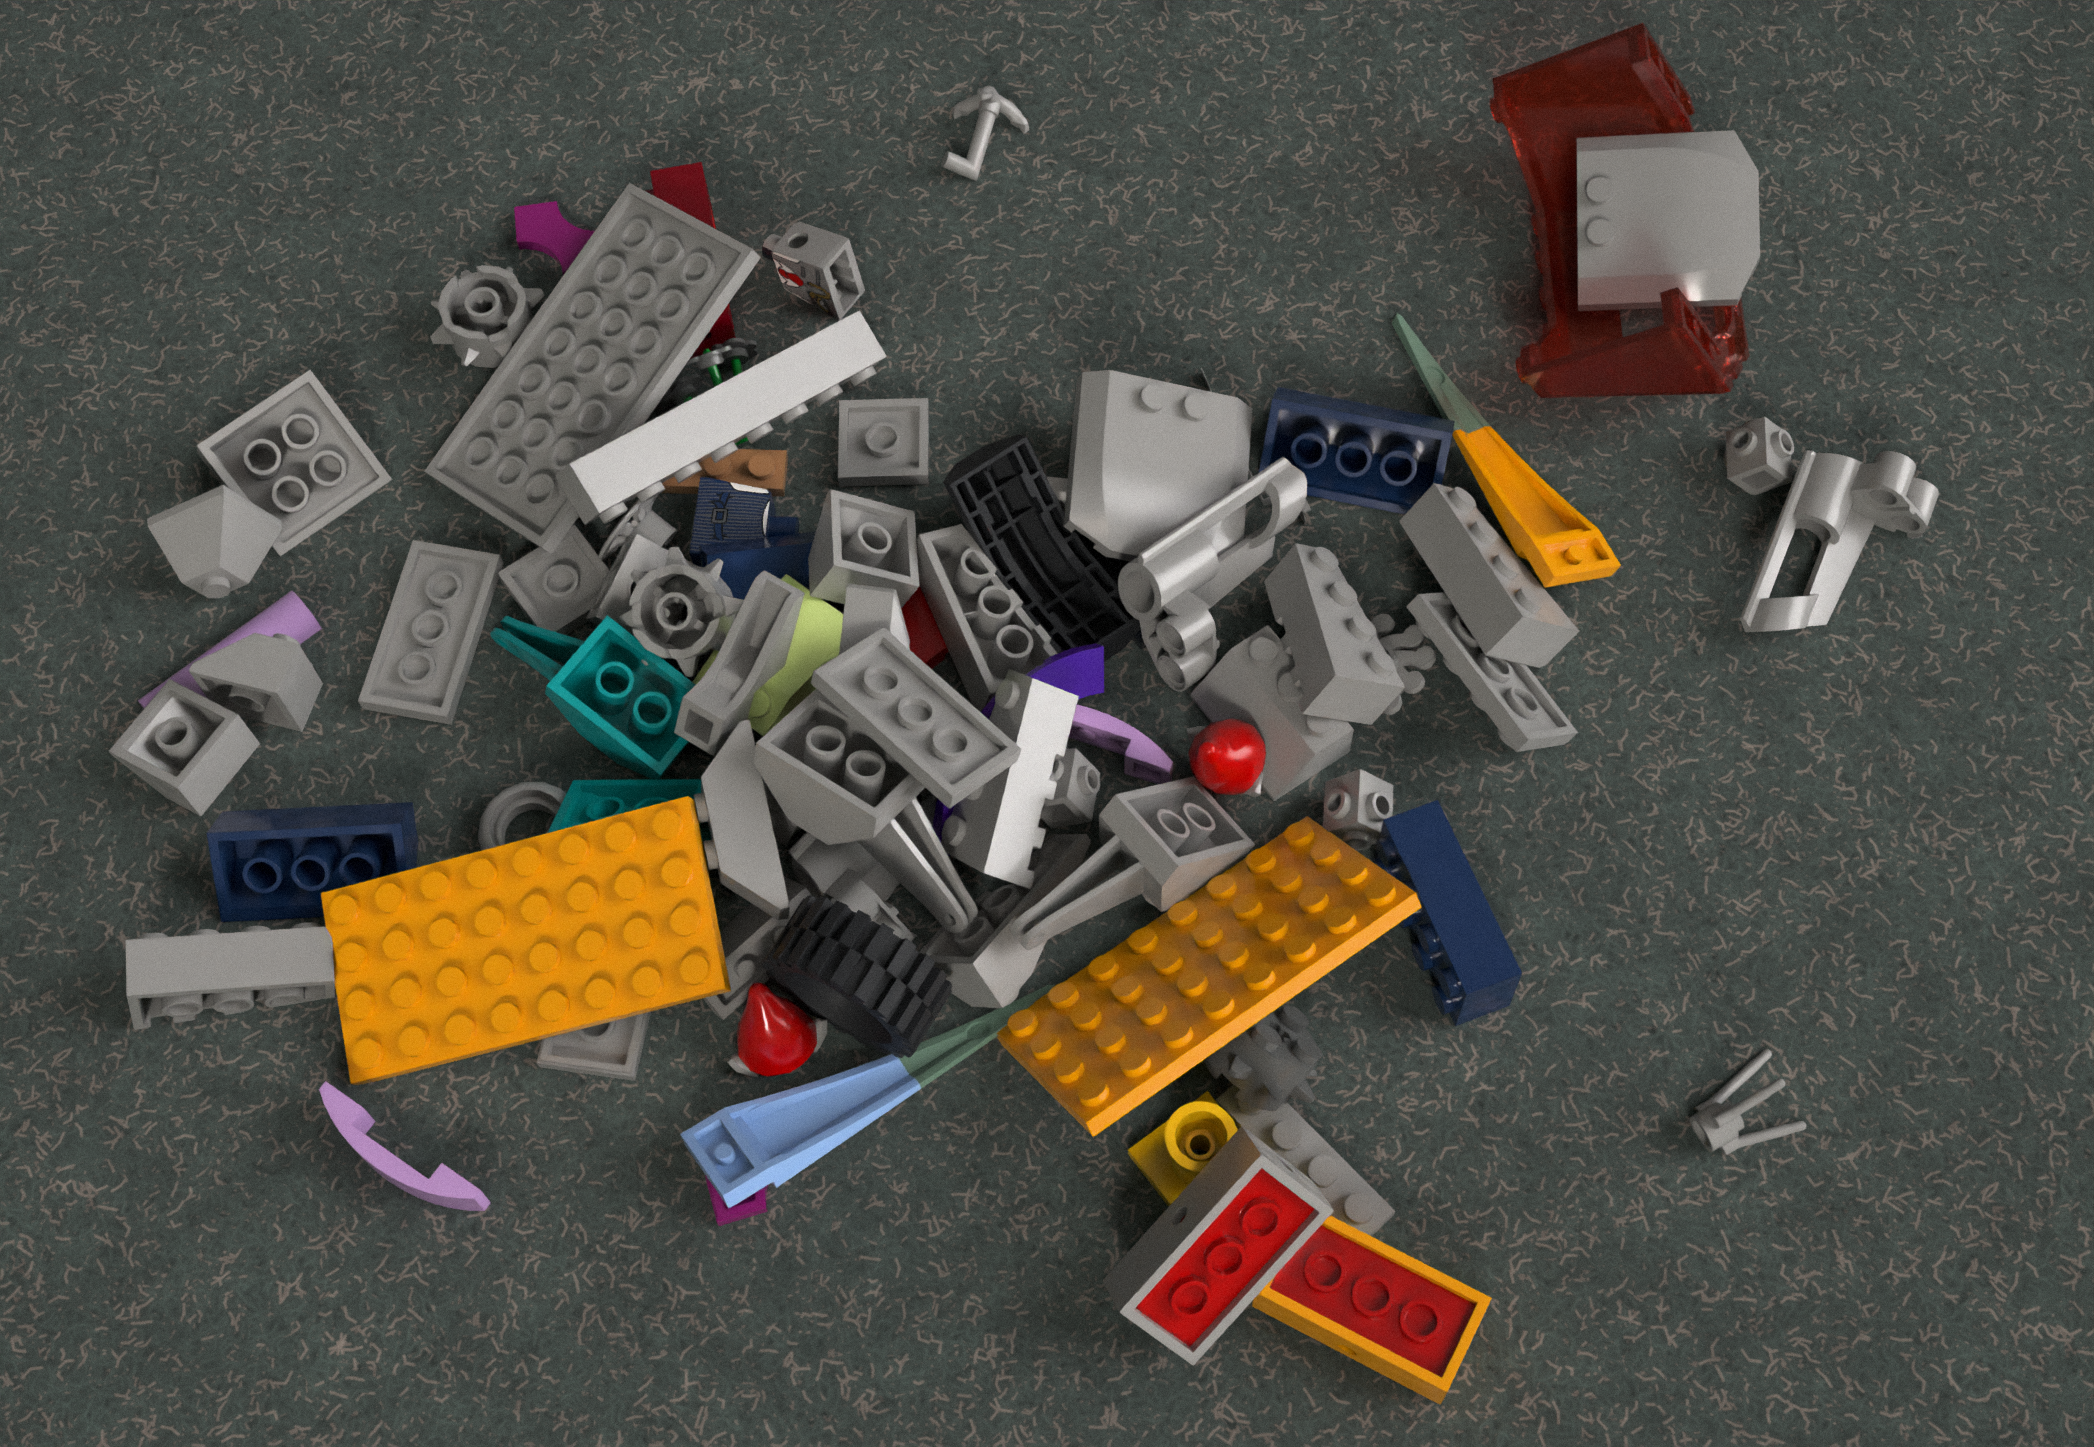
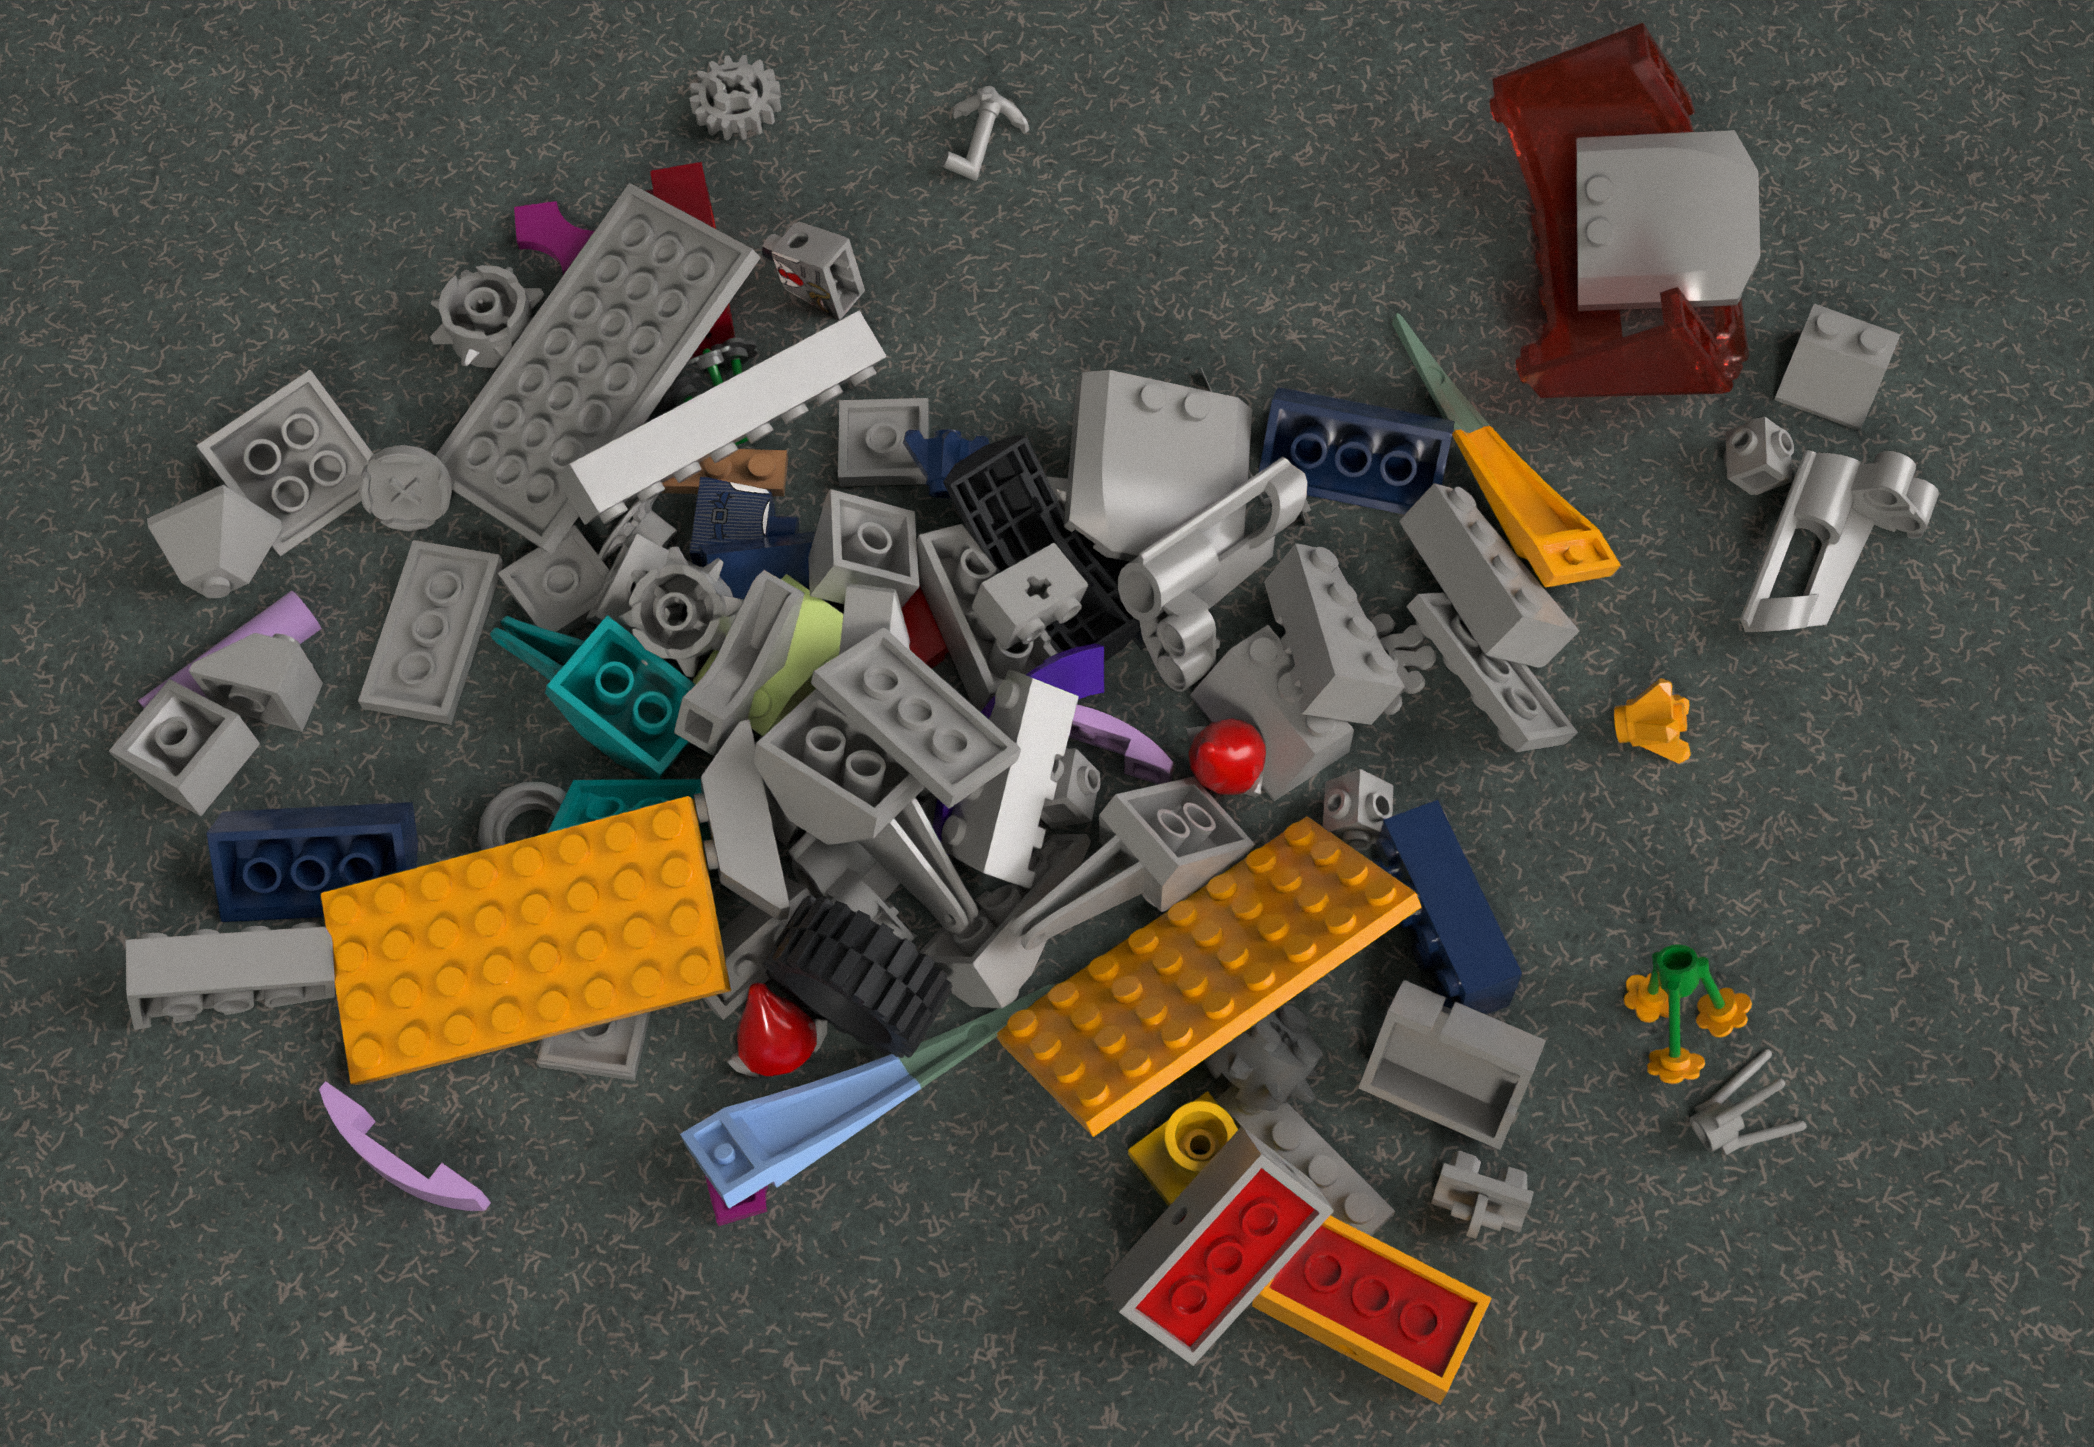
(405, 487): none -> light grey tile
(735, 97): none -> light grey gear
(939, 455): none -> dark blue rock
(1030, 596): none -> light grey brick
(1451, 1064): none -> light grey piece
(1482, 1198): none -> light grey hips
(1655, 721): none -> light orange rock
(1676, 976): none -> plant
(1837, 367): none -> light grey slope

